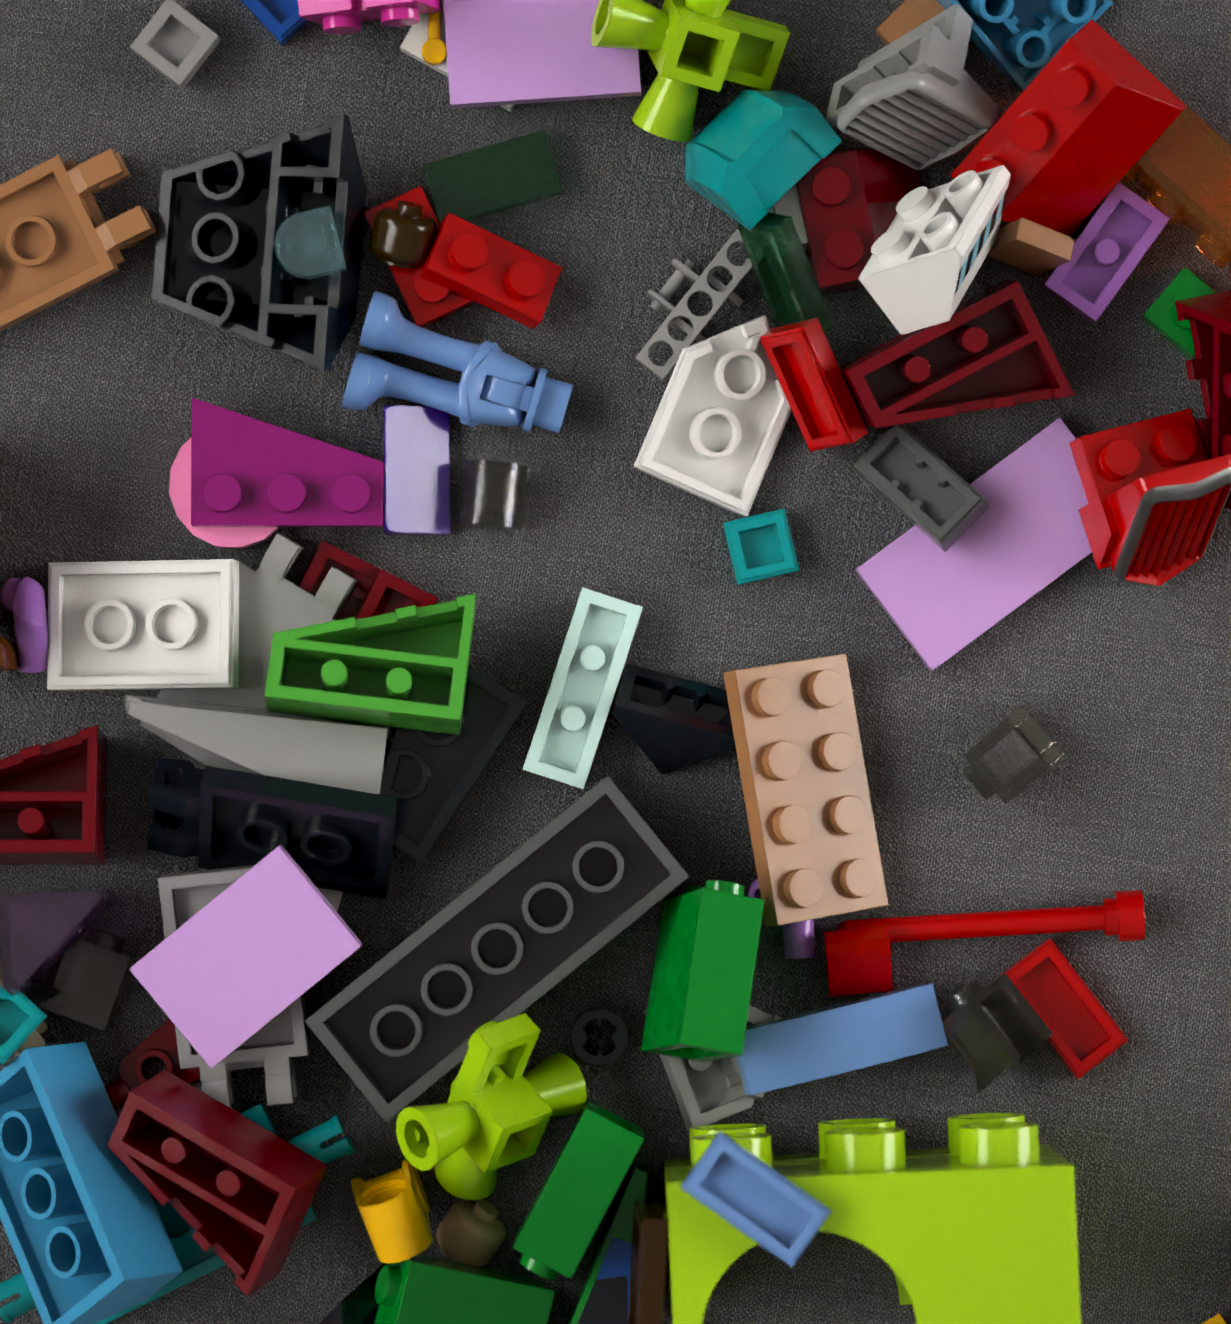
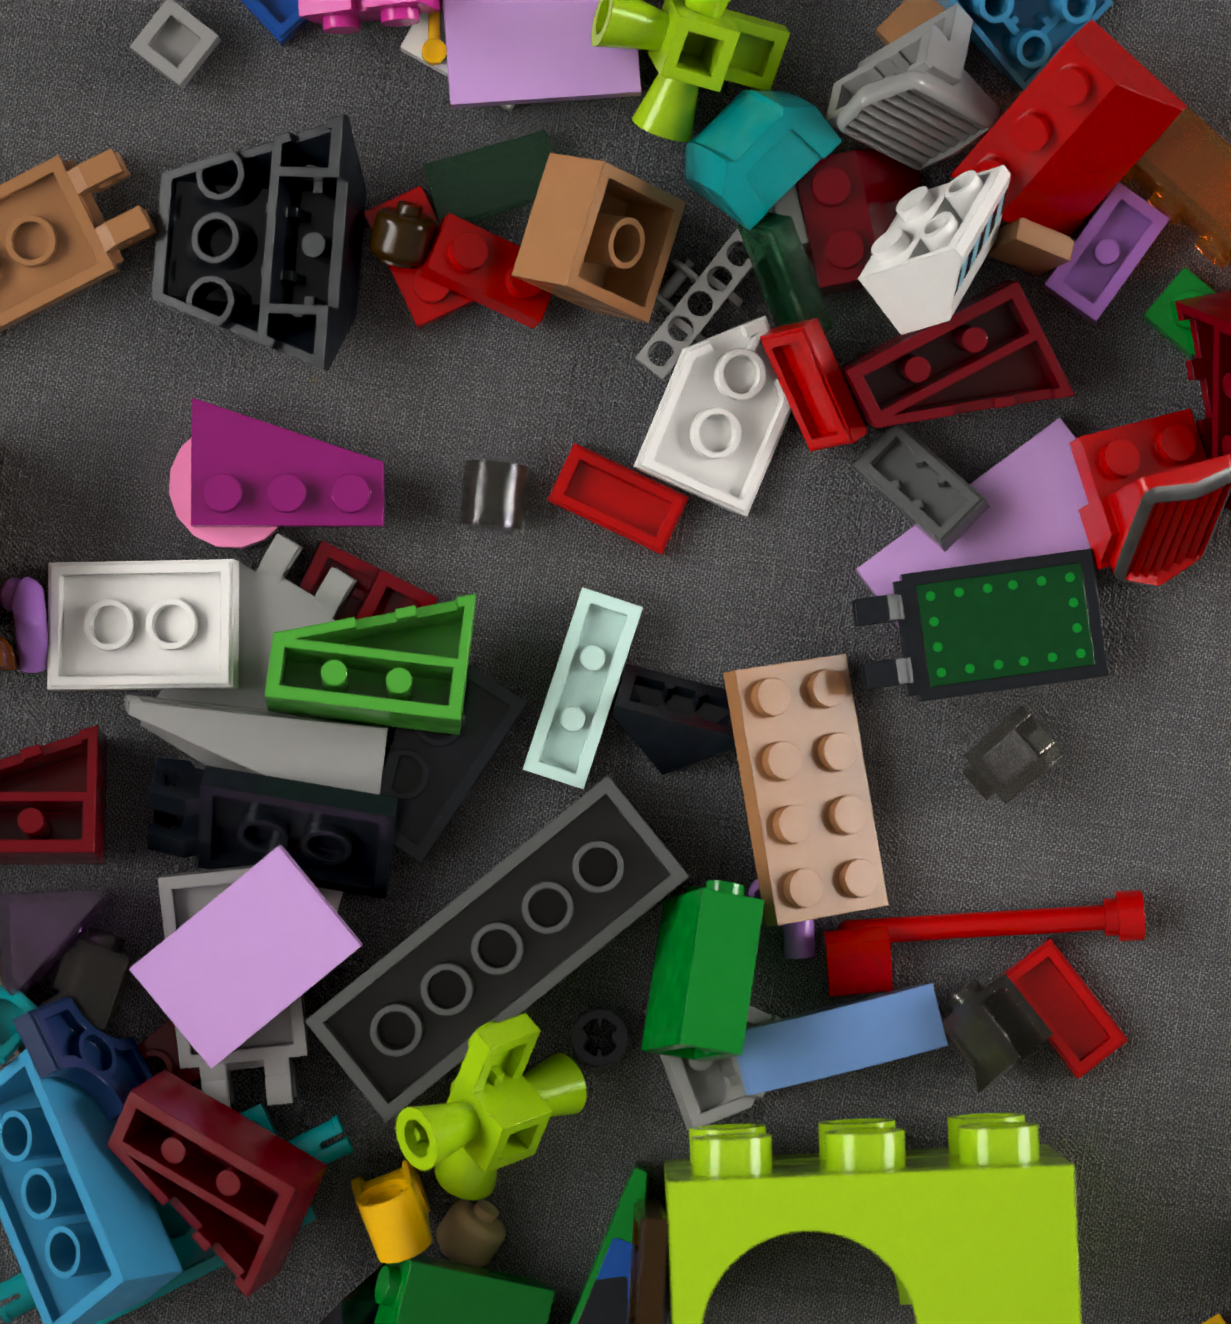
(73, 1049): none -> dark blue tile
(310, 244): clear light blue tile -> none
(416, 470): slope -> none
(492, 384): medium blue piece -> none
(577, 1192): green brick -> none
(598, 237): none -> medium nougat brick
(617, 499): none -> red tile
(755, 1198): medium blue tile -> none
(760, 547): teal tile -> none
(990, 627): none -> tile

